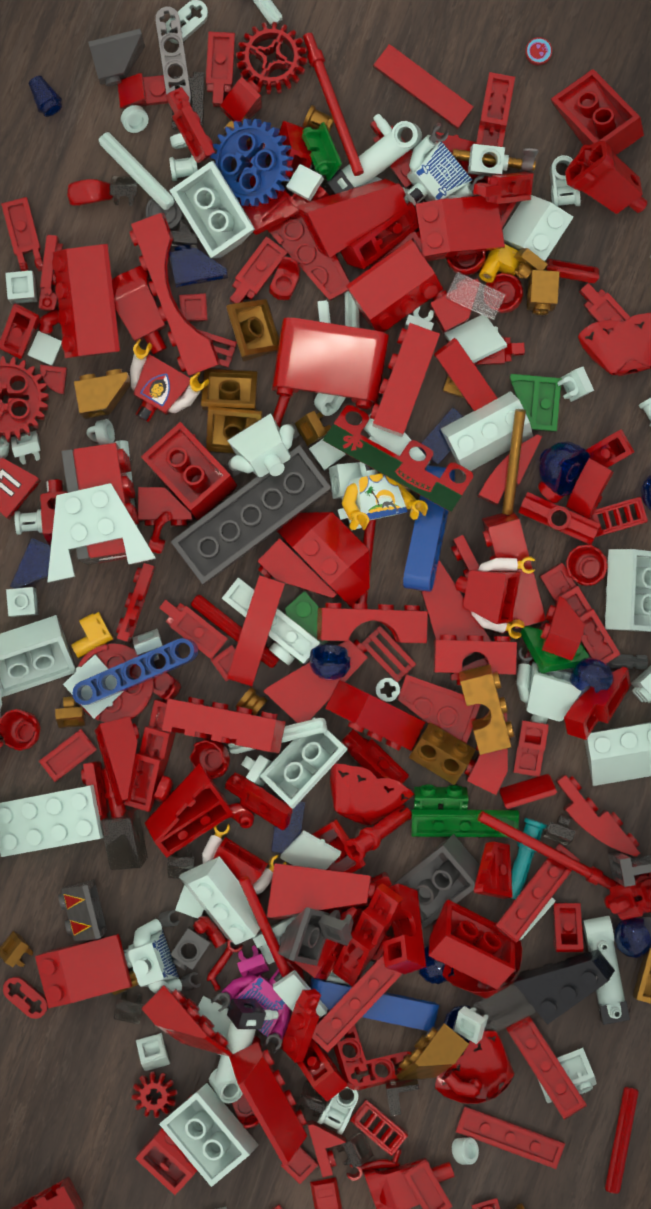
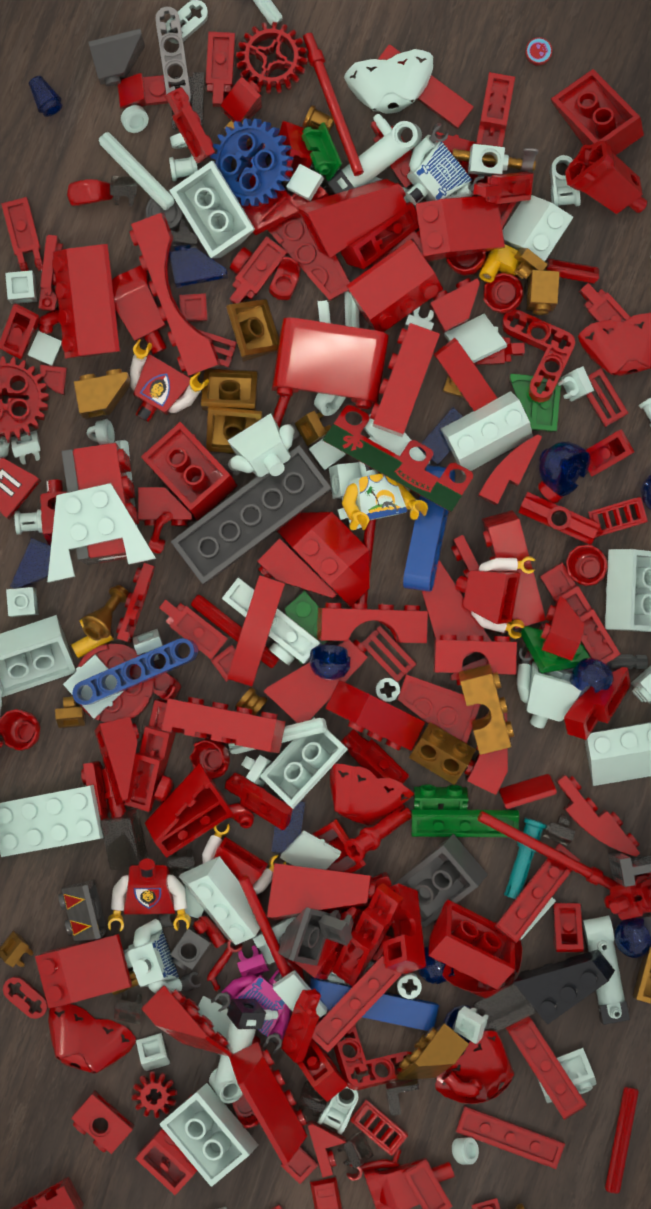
(67, 755): red tile -> none
(86, 1040): none -> red piece
(97, 1107): none -> red brick
(98, 623): none -> pearl gold piece
(149, 891): none -> torso
(240, 260): none -> red tile
(390, 80): none -> light aqua piece
(414, 992): none -> light aqua bush
(475, 296): clear tile -> none
(495, 871): red wing -> none
(513, 464): pearl gold bar -> none
(530, 748): red slope -> none
(552, 352): none -> red beam
(588, 488): red slope -> none
(614, 417): none -> red tile

